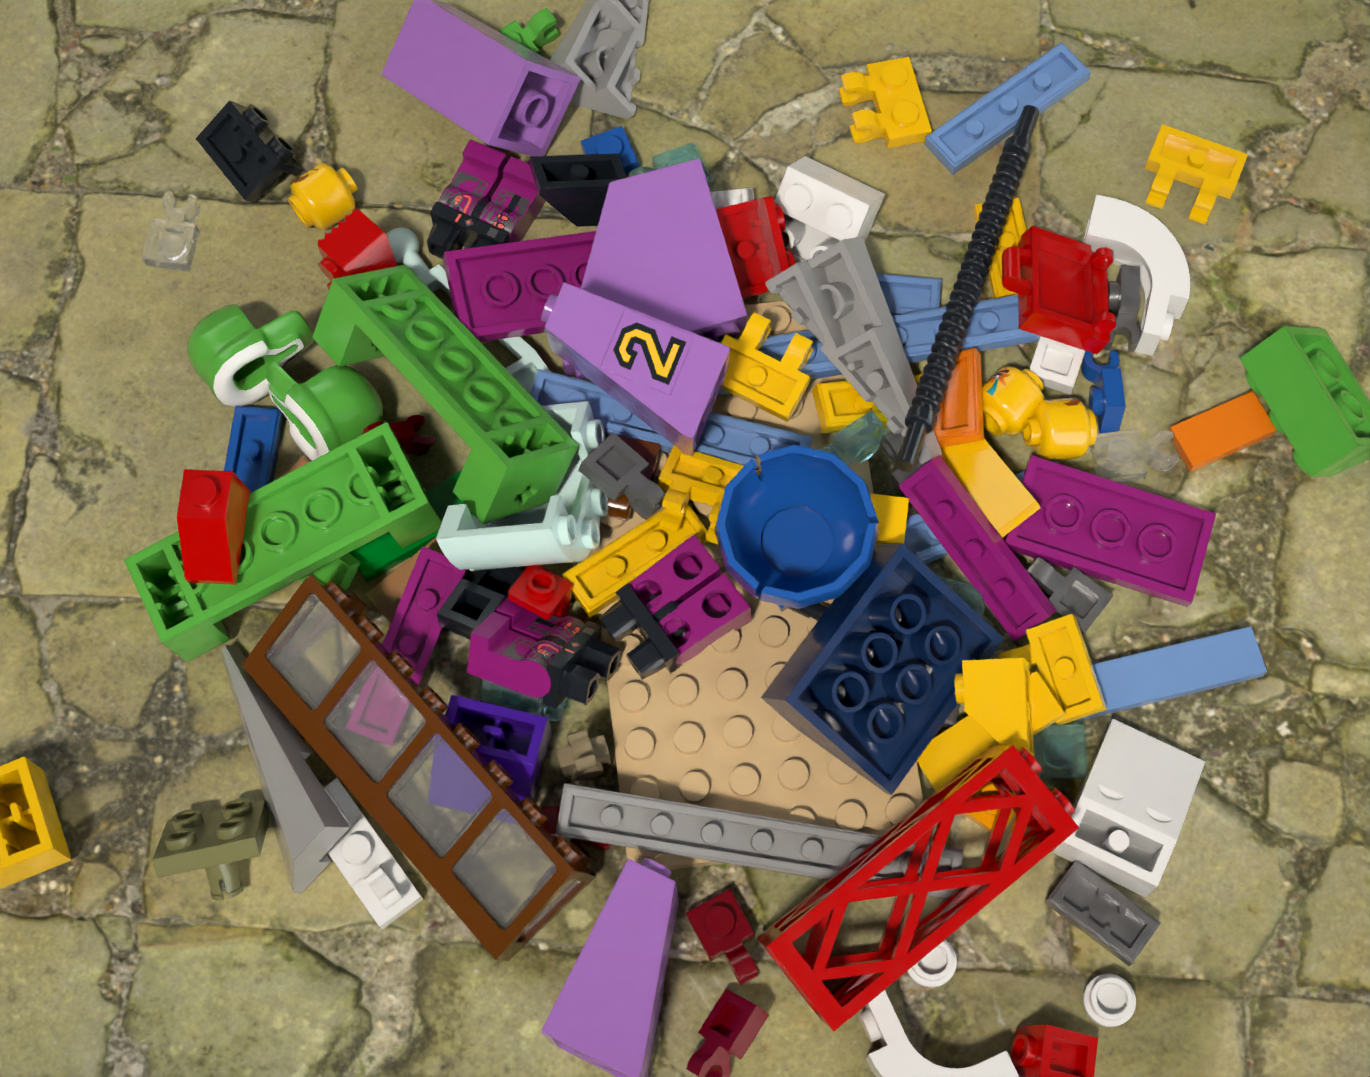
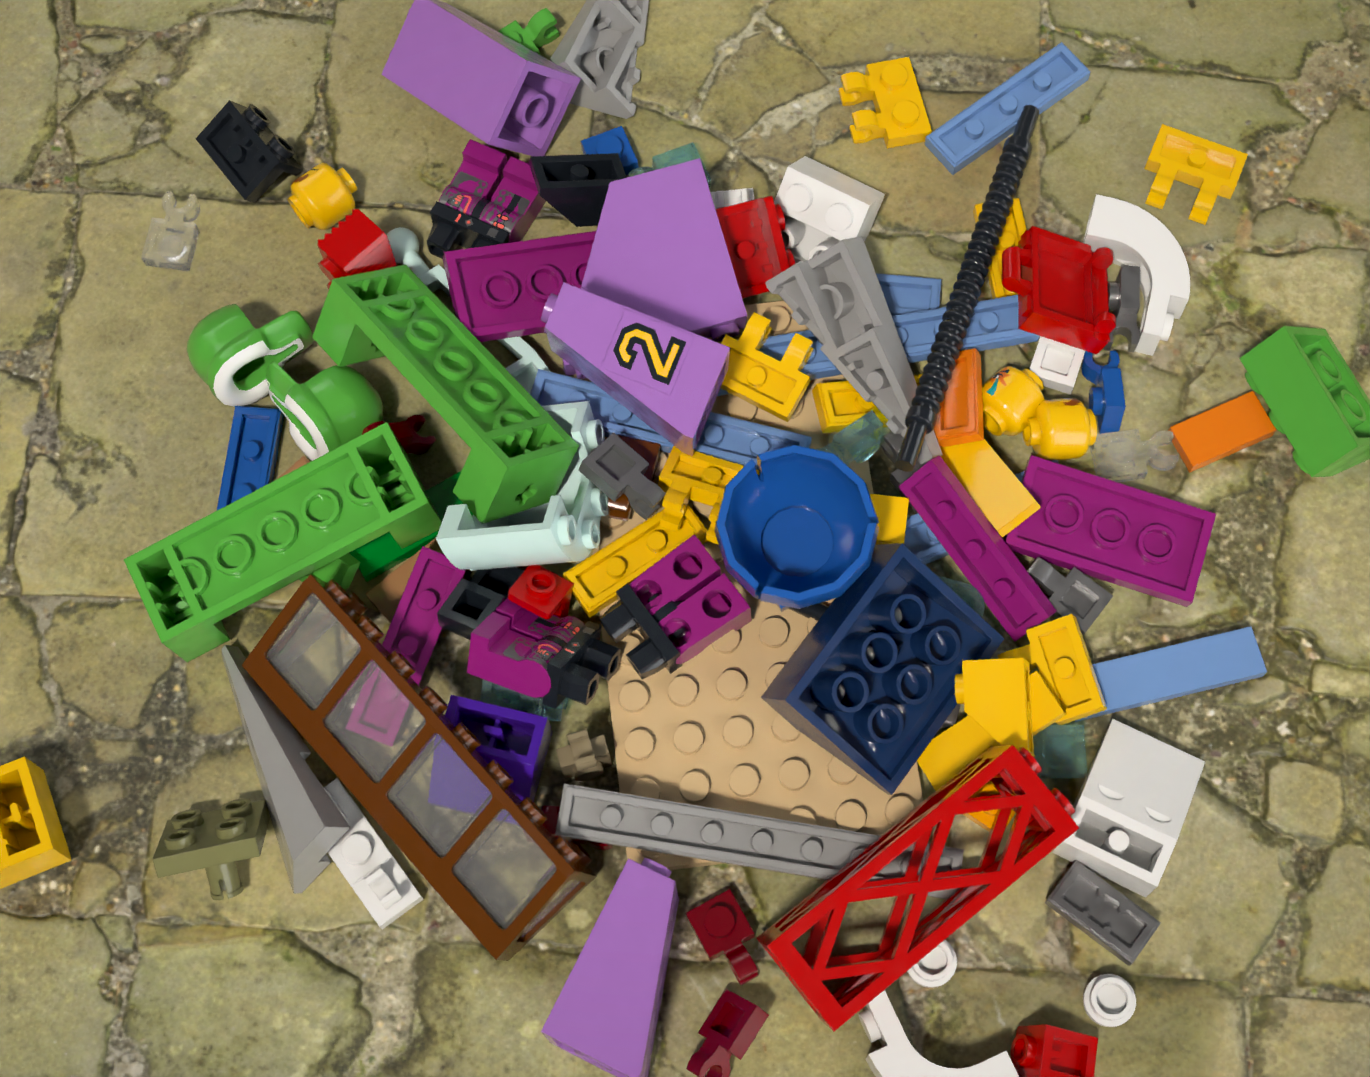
(211, 525): red slope -> none

